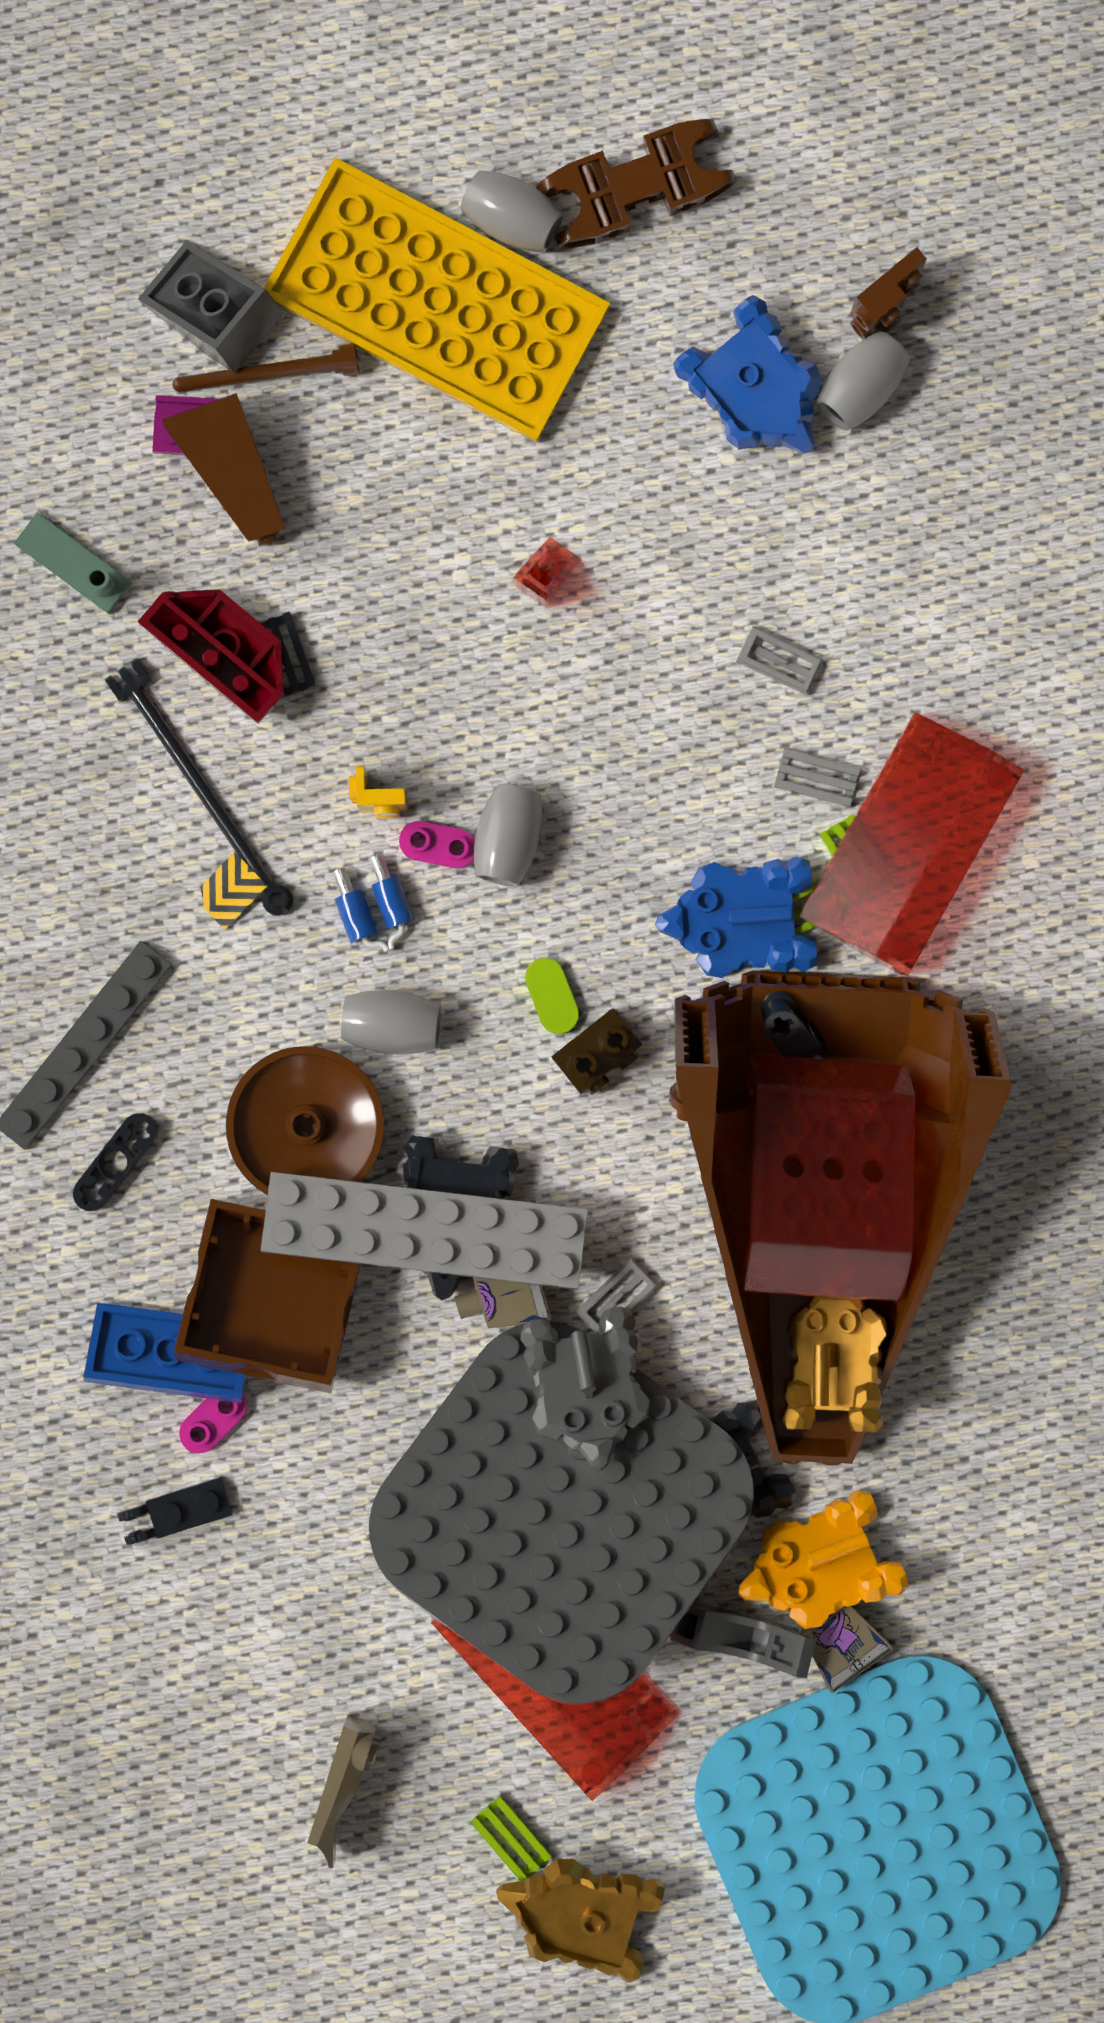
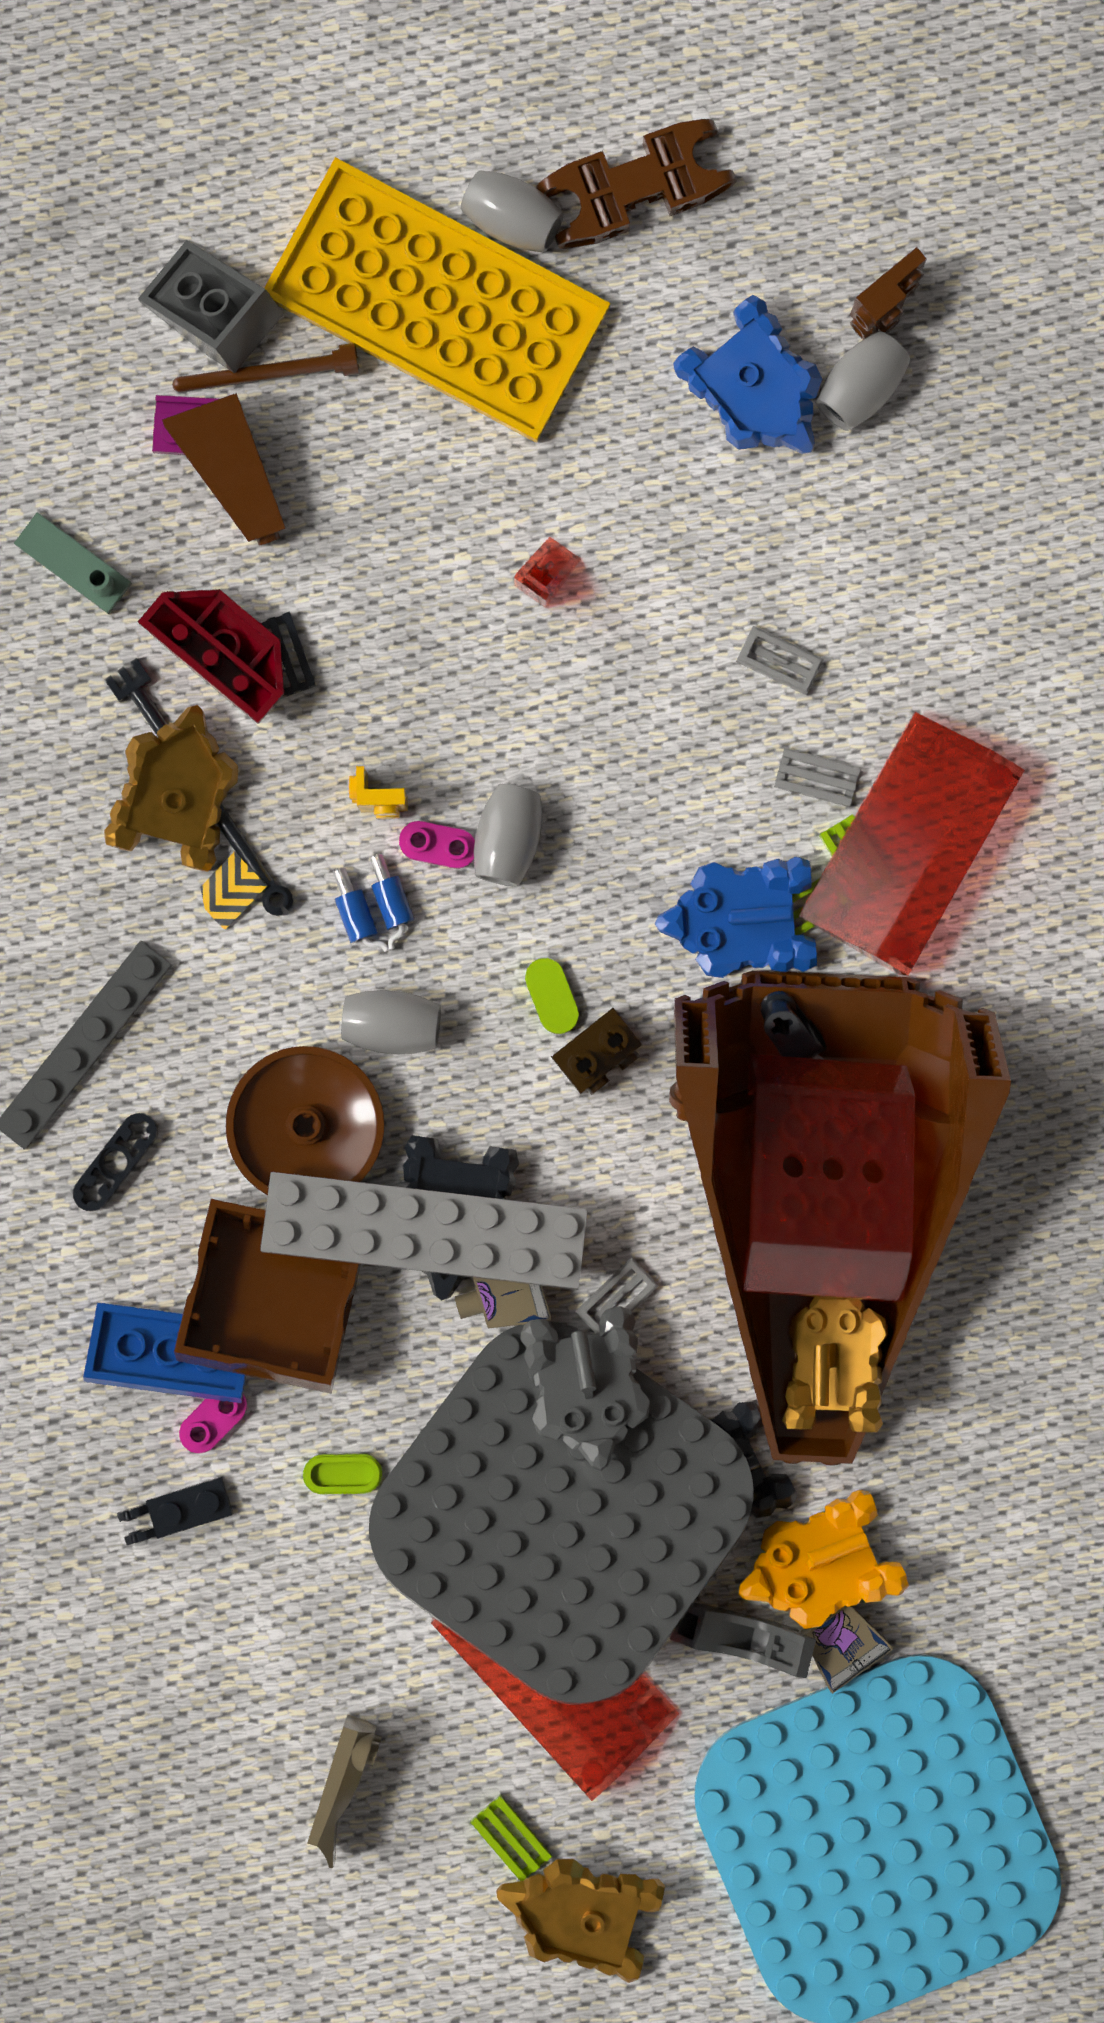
(174, 790): none -> pearl gold shield
(342, 1473): none -> lime tile

